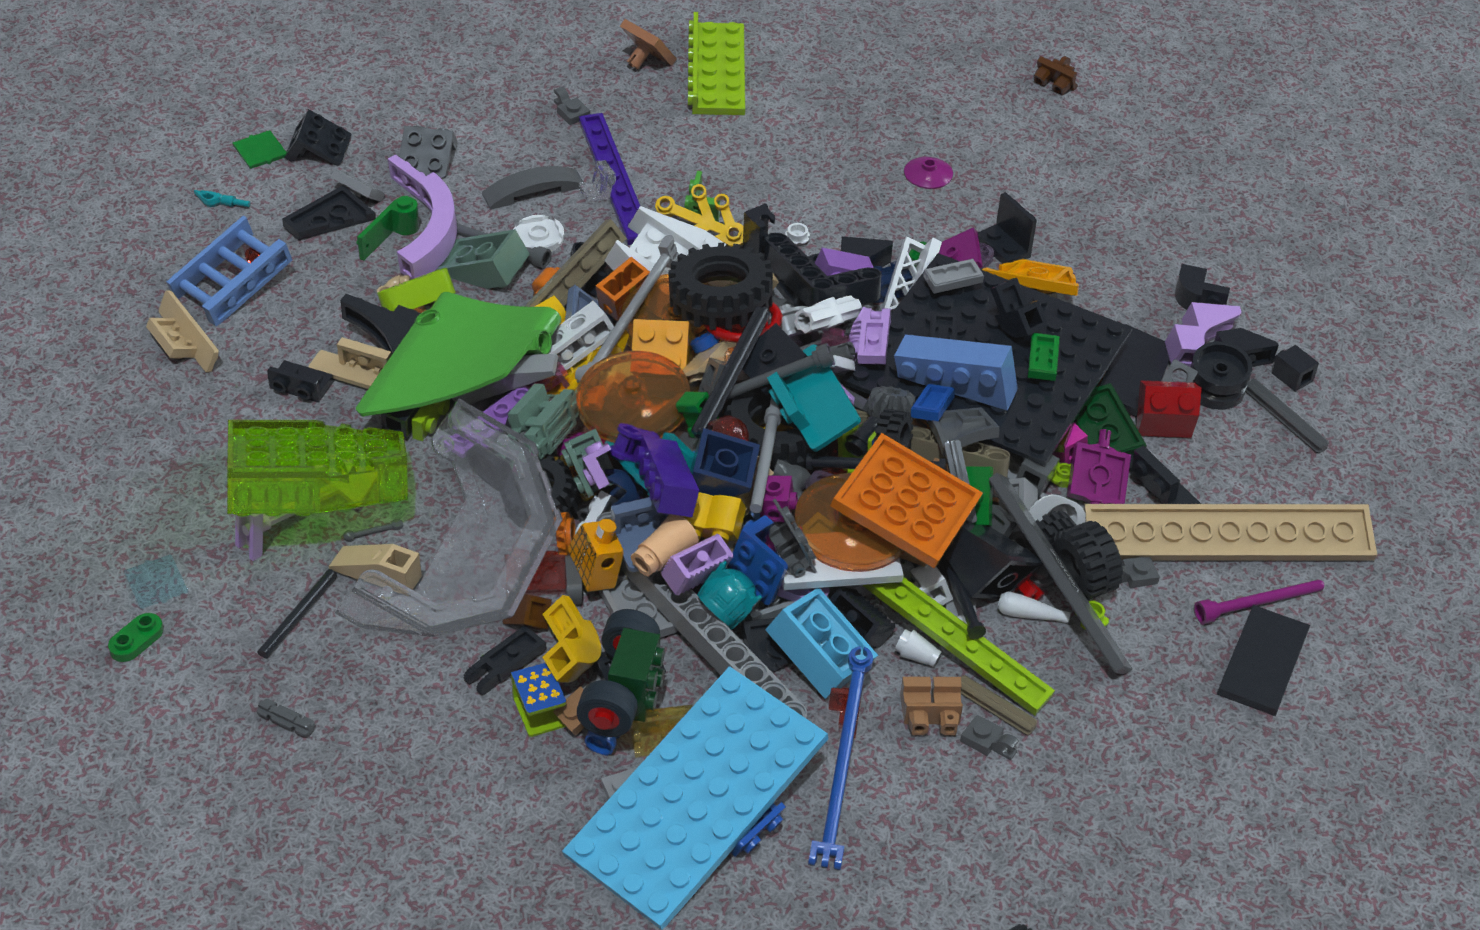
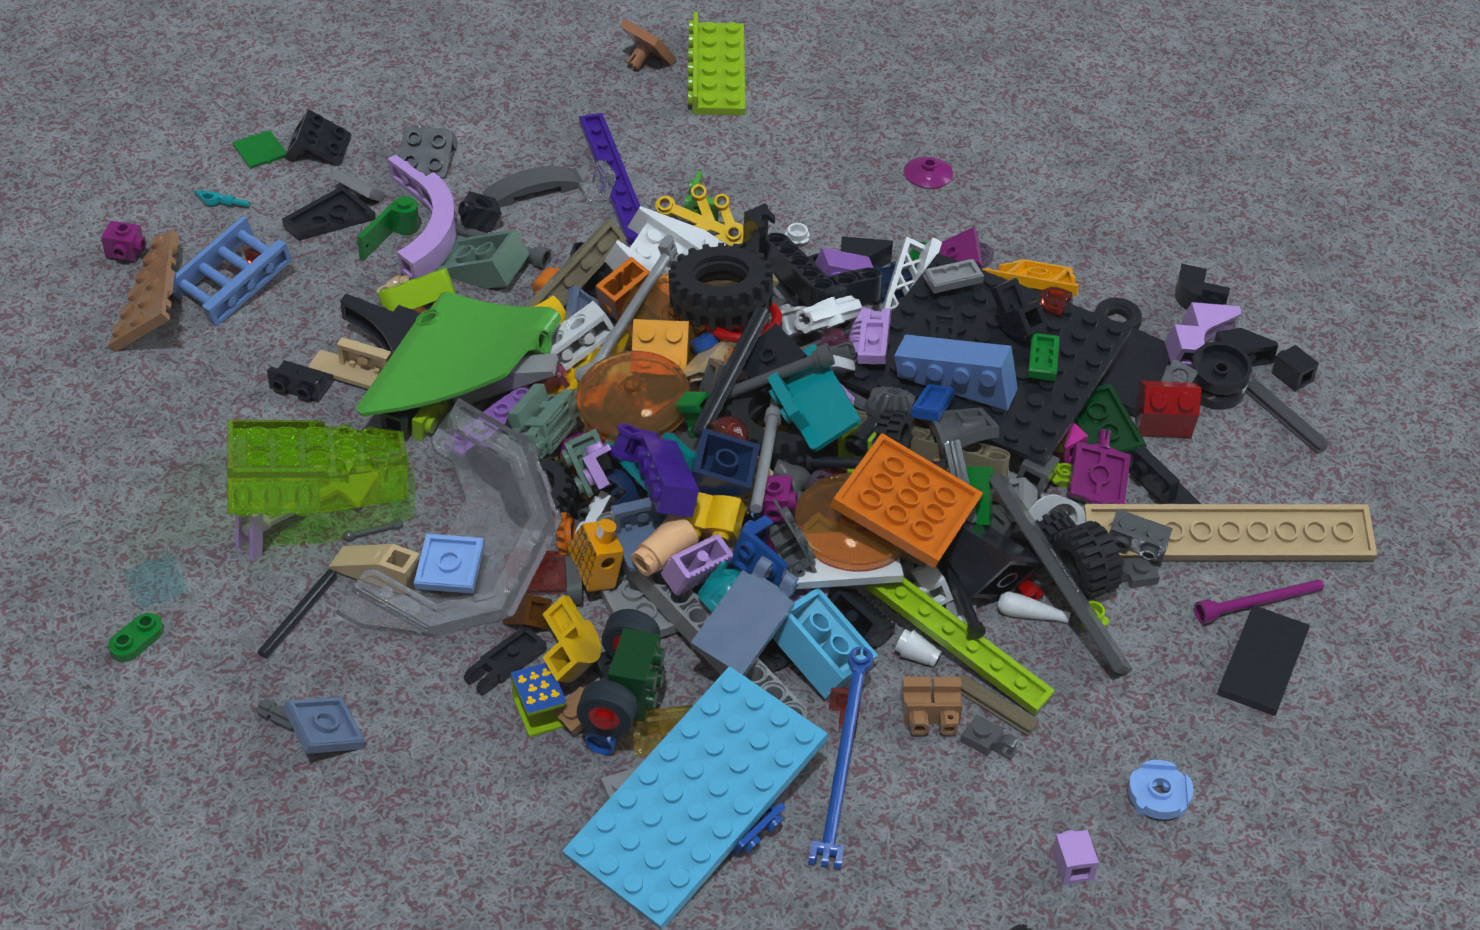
(123, 241): none -> magenta brick
(150, 294): none -> medium nougat wing
(181, 334): tan bracket -> none
(323, 725): none -> sand blue tile
(449, 563): none -> light blue tile
(479, 211): none -> black brick
(550, 235): white tile -> none
(569, 109): dark grey plate -> none
(746, 618): none -> sand blue tile
(1013, 232): black bracket -> none
(1055, 299): none -> clear red tile
(1056, 71): reddish brown hips -> none
(1075, 856): none -> lavender brick
(1123, 307): none -> black tyre
(1140, 535): none -> dark grey bracket
(1154, 804): none -> light blue plate

